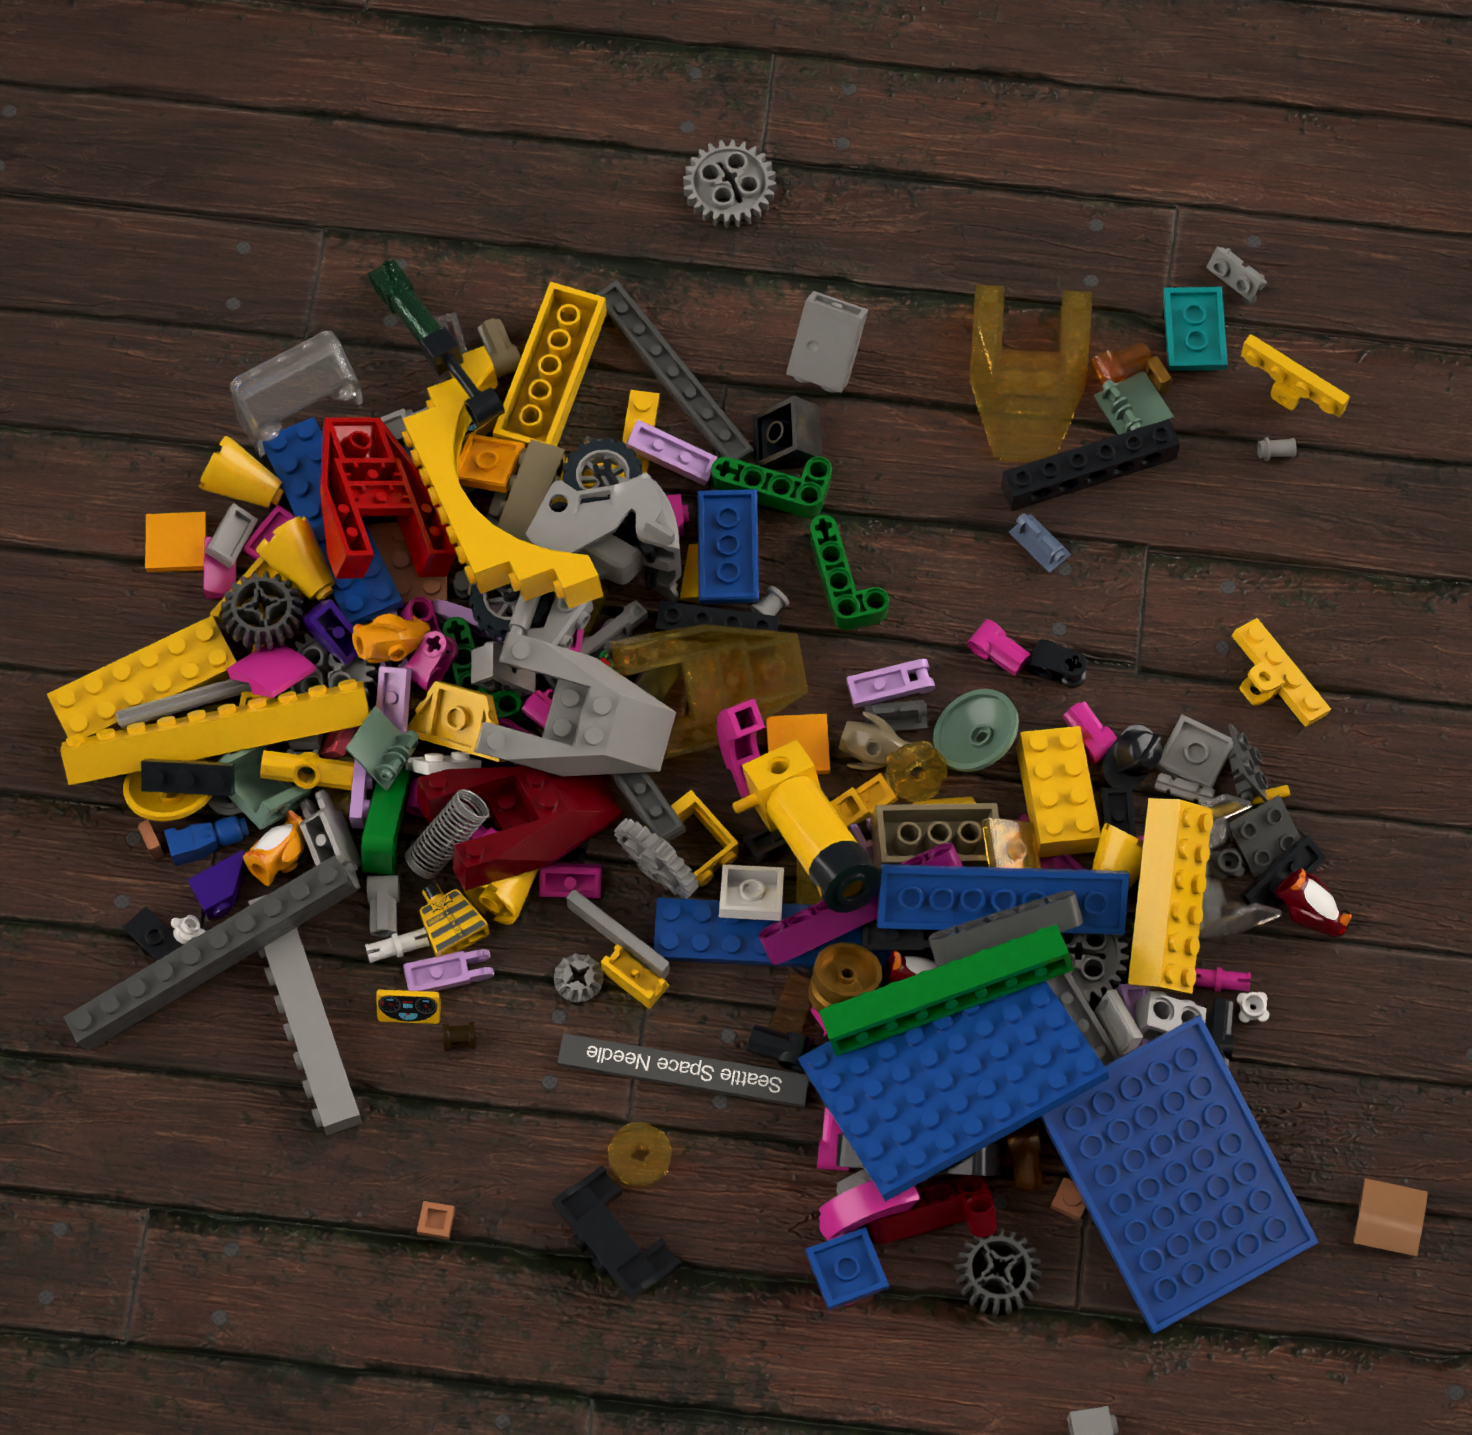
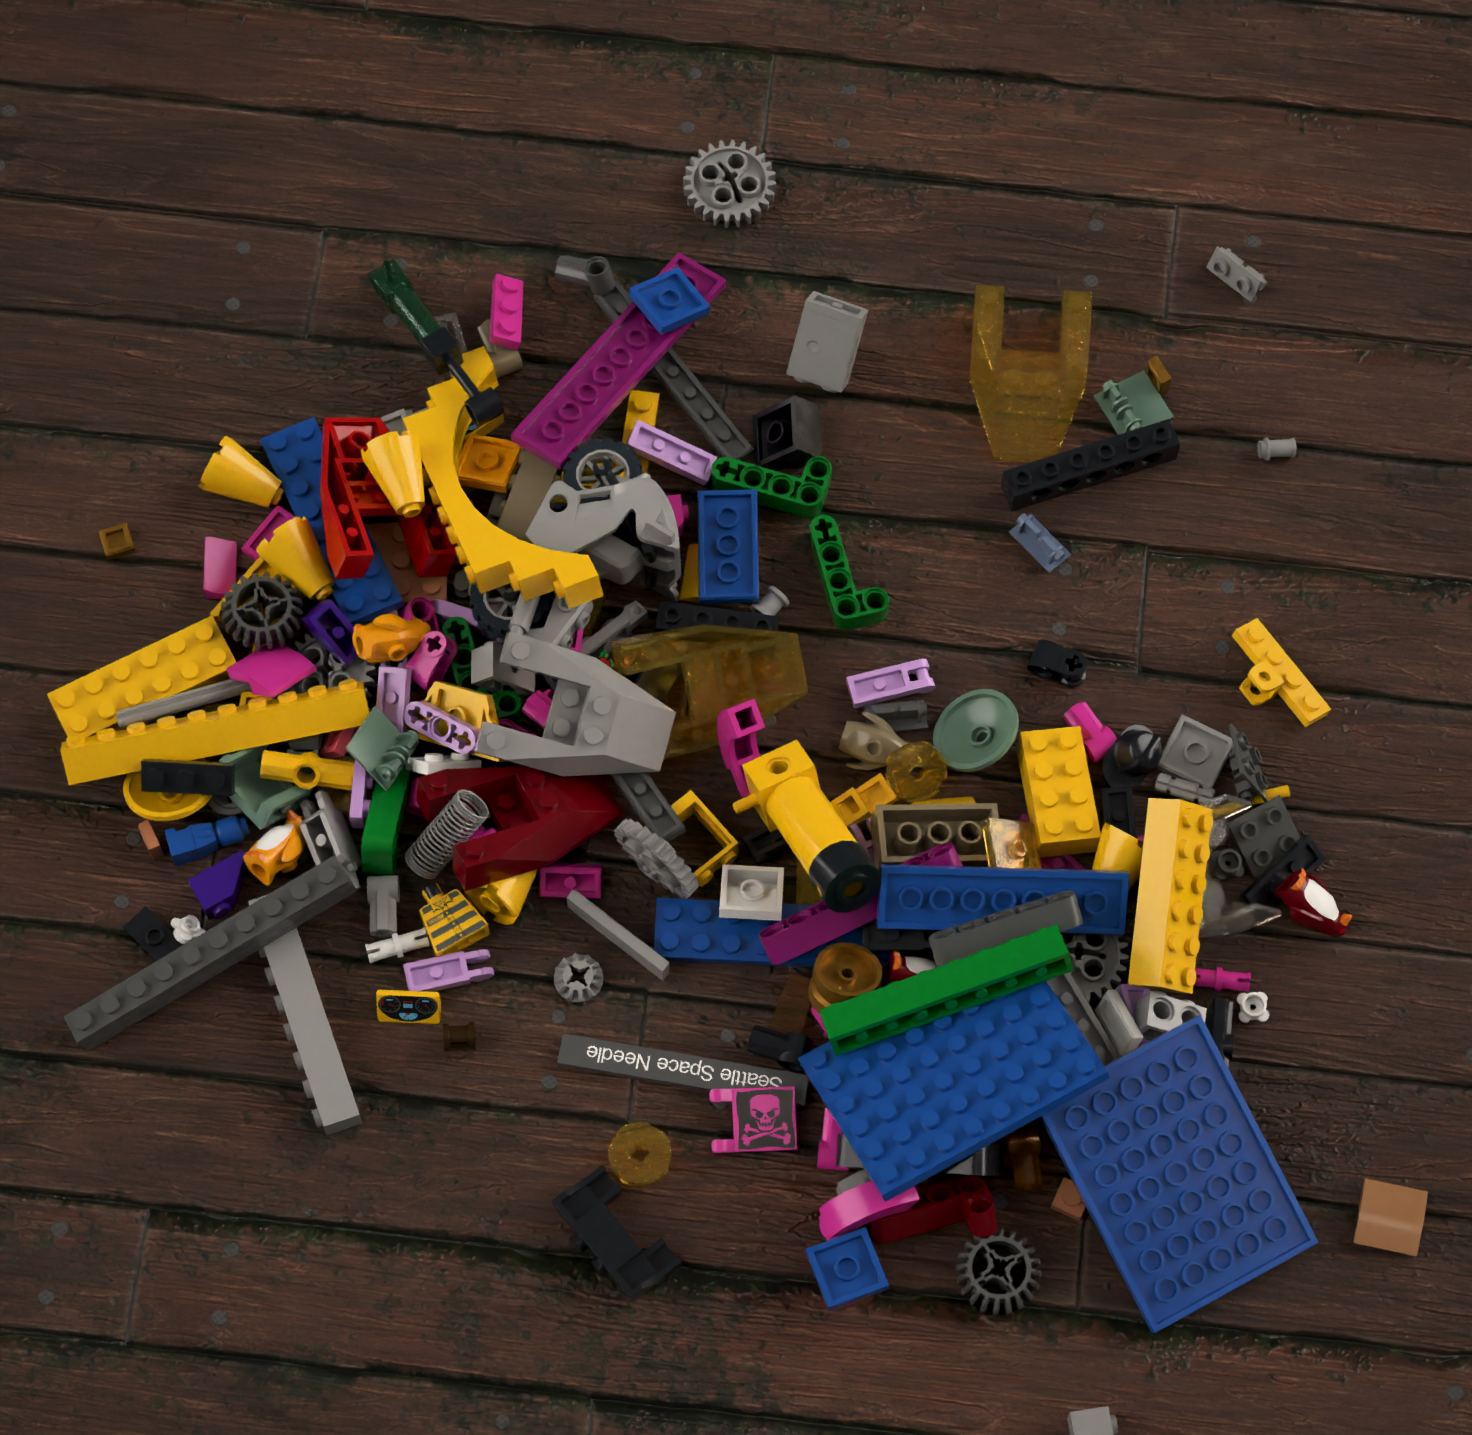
(117, 541): none -> pearl gold tile
(175, 541): light orange tile -> none
(231, 535): light grey tile -> none
(290, 384): clear windscreen -> none
(398, 470): none -> yellow cone
(430, 727): none -> lavender beam
(436, 1220): nougat plate -> none
(506, 312): none -> dark pink plate
(552, 366): yellow brick -> none
(591, 273): none -> dark grey piece
(605, 375): none -> magenta plate
(633, 976): yellow hinge -> none
(669, 301): none -> blue plate
(761, 1119): none -> flag
(809, 730): light orange tile -> none
(992, 643): dark pink piece -> none
(1120, 364): clear orange piece -> none
(1195, 328): teal plate -> none
(1293, 379): yellow plate -> none

